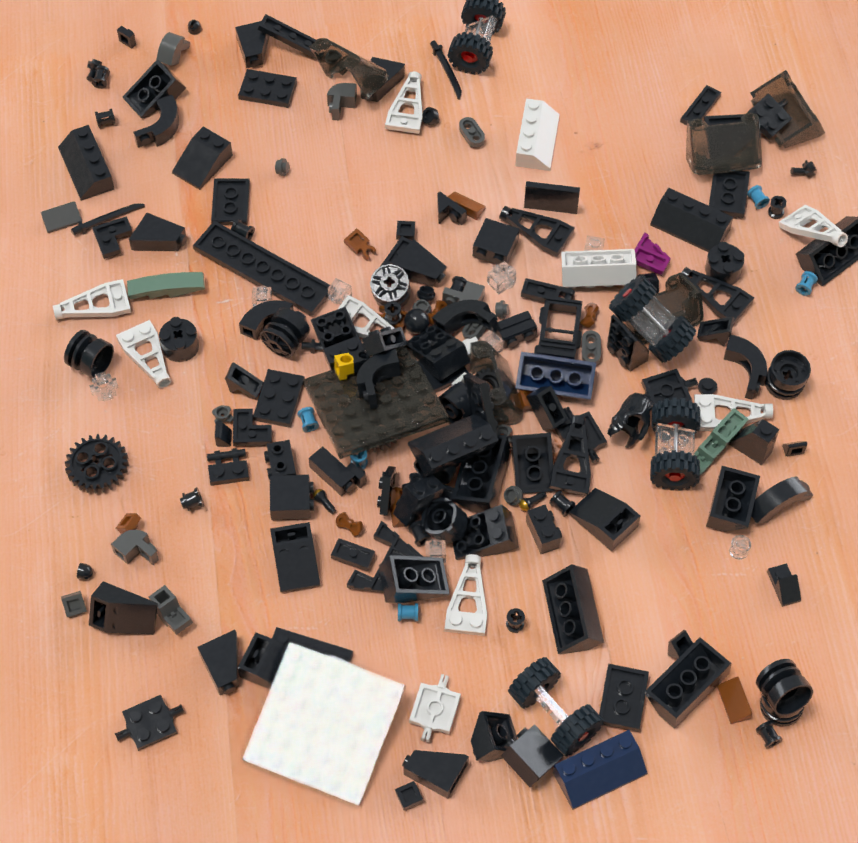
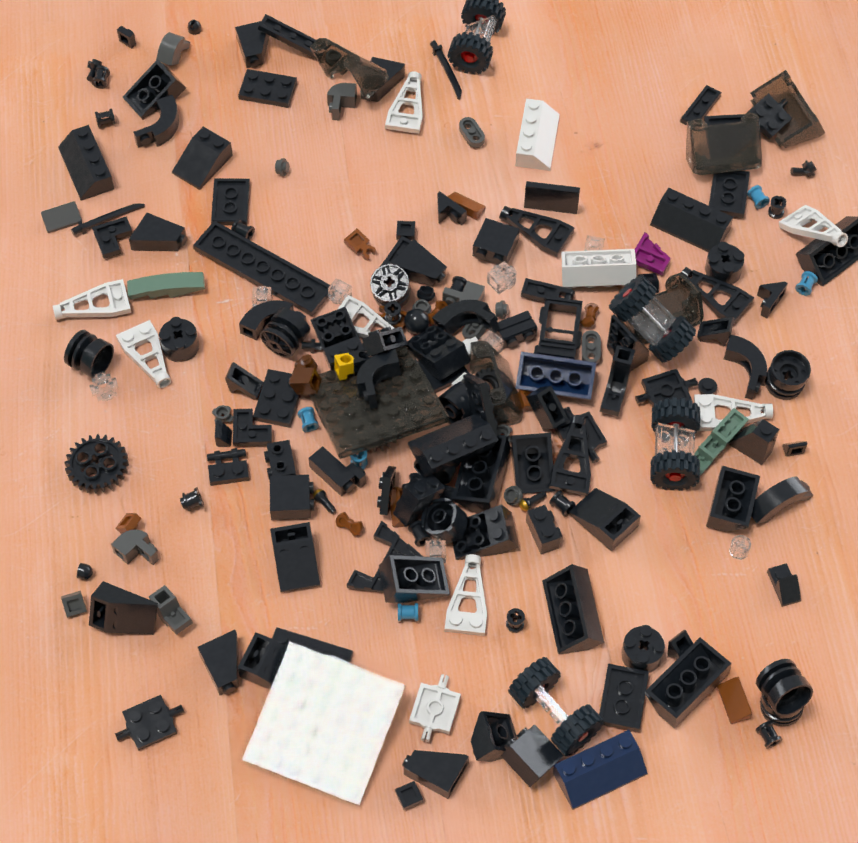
(305, 377): none -> reddish brown brick
(353, 554): black plate -> none
(430, 116): black tile -> none
(617, 380): none -> black arch
(627, 418): black hair -> none
(651, 647): none -> black brick
(772, 295): none -> black slope

